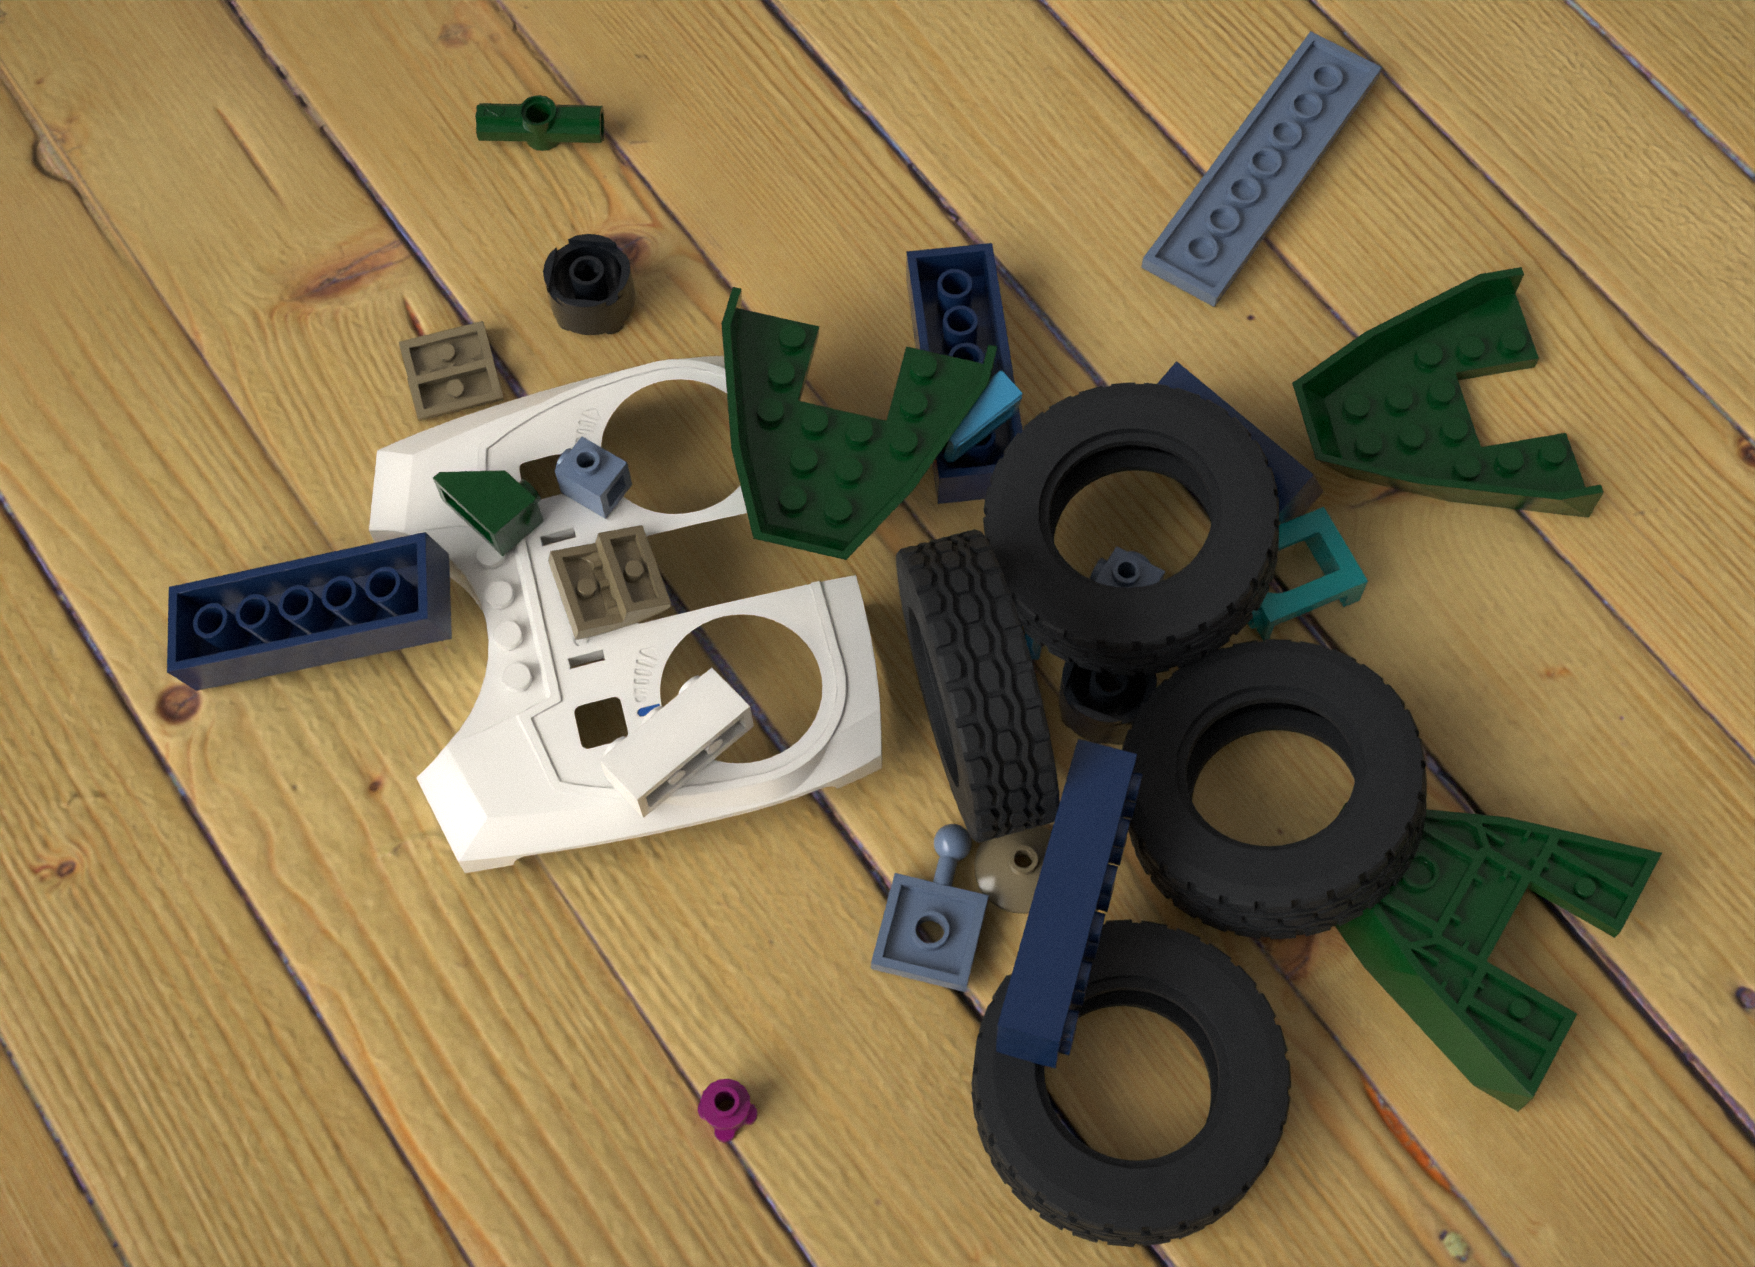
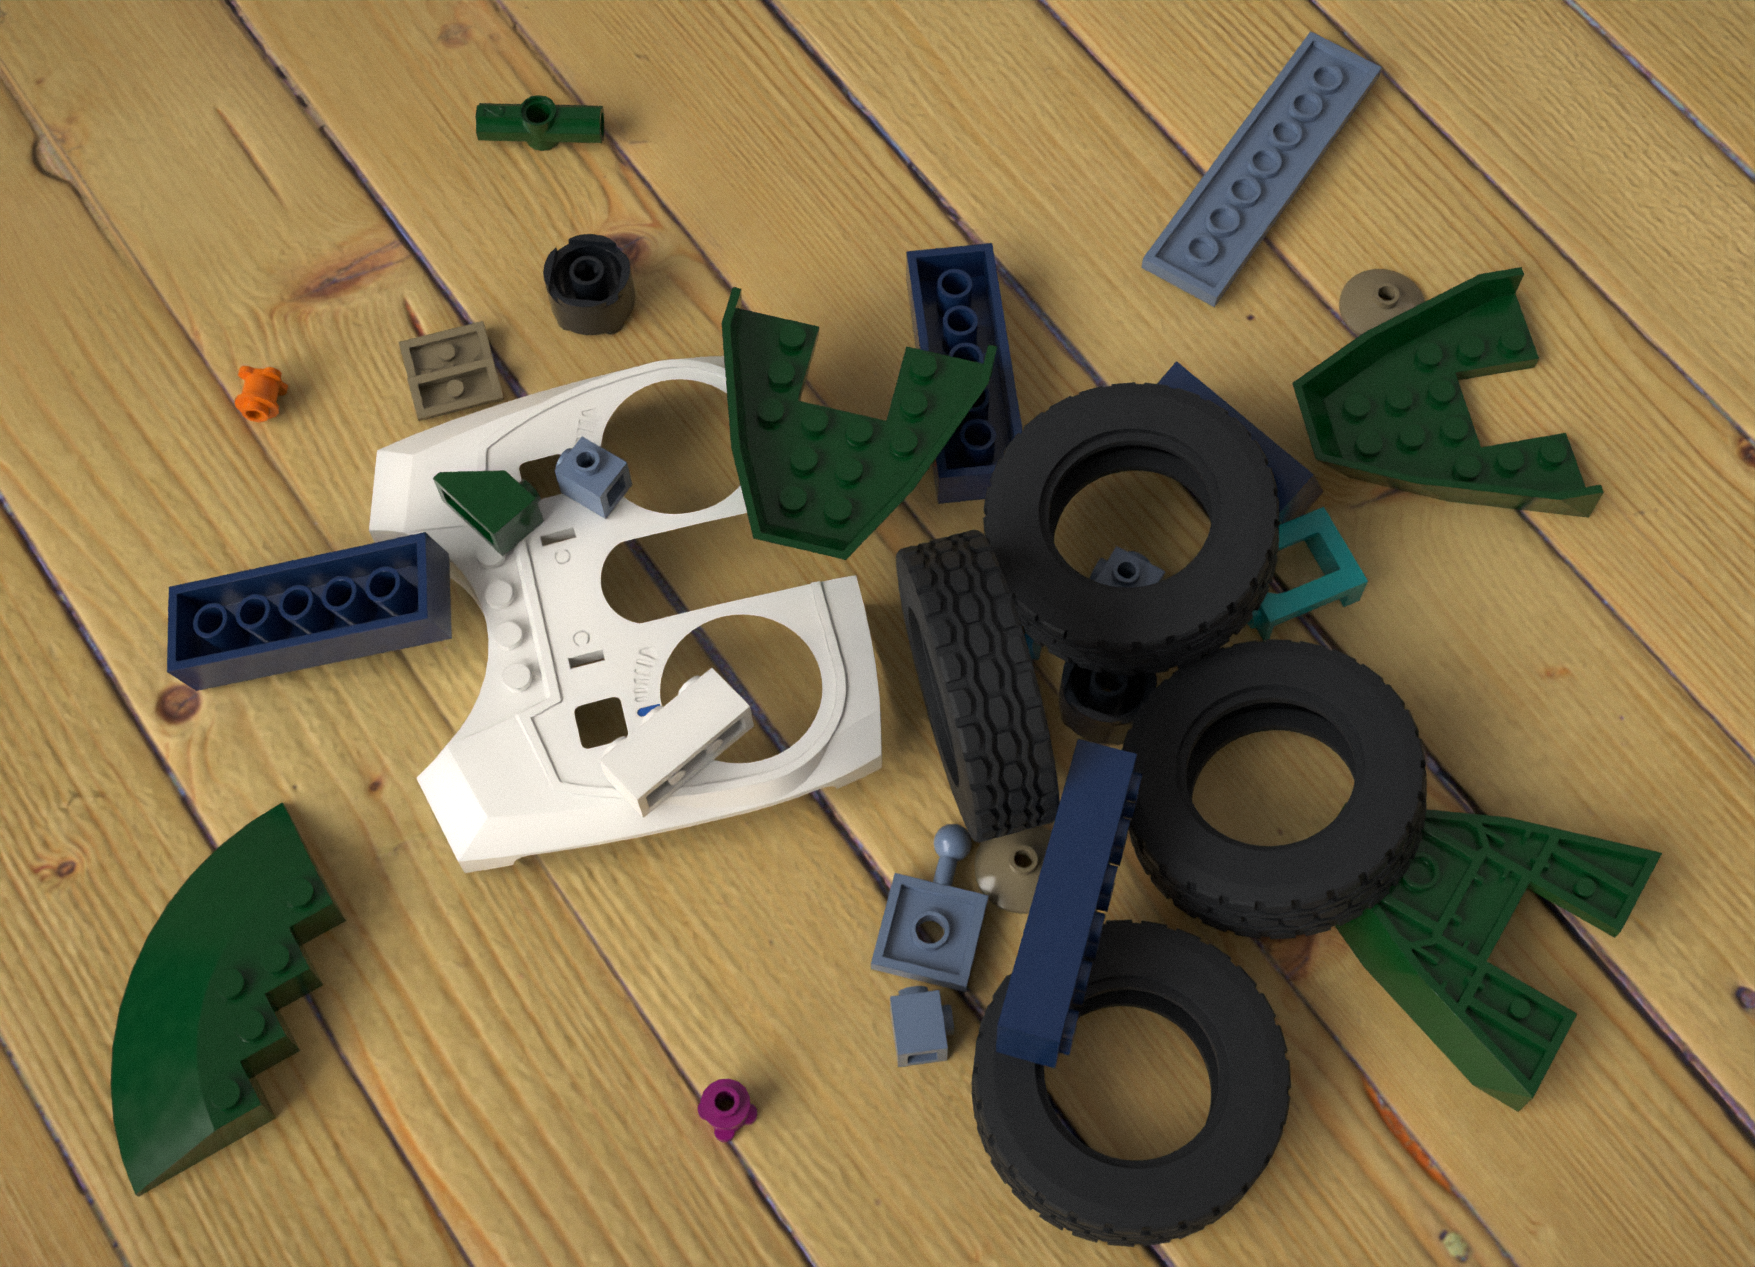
(210, 998): none -> dark green brick
(260, 393): none -> orange brick
(609, 582): dark tan slope -> none
(920, 1026): none -> sand blue brick
(992, 409): dark azure slope -> none
(1361, 301): none -> dark tan dish

